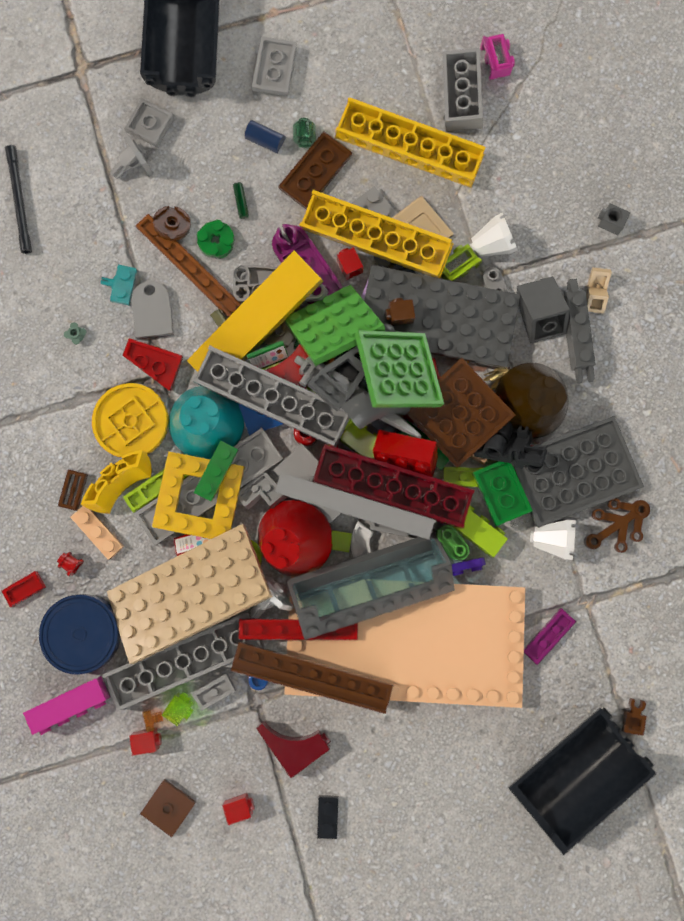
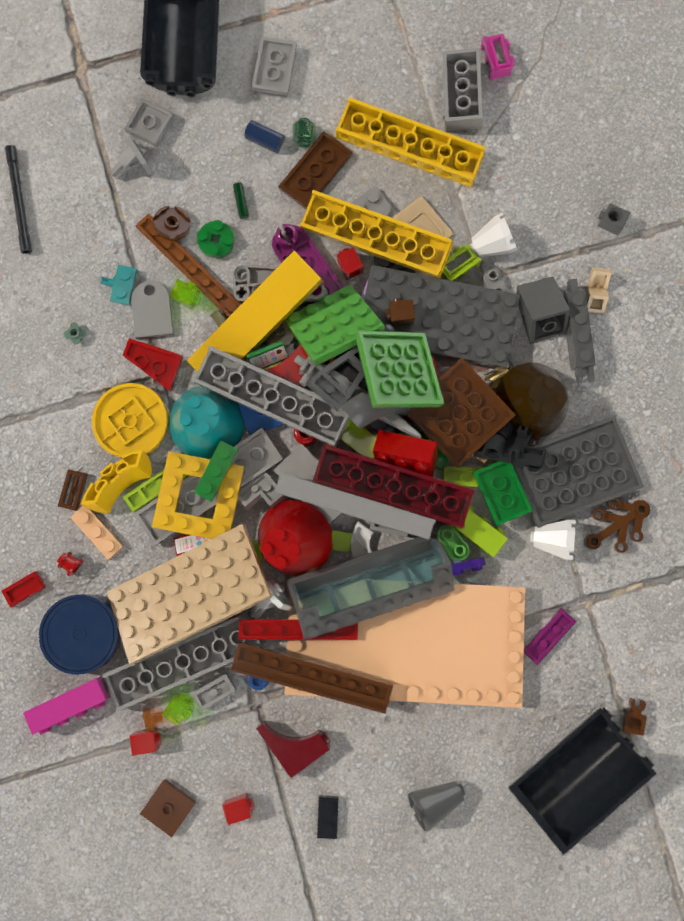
(185, 294): none -> clear neon green brick
(435, 803): none -> dark grey cone

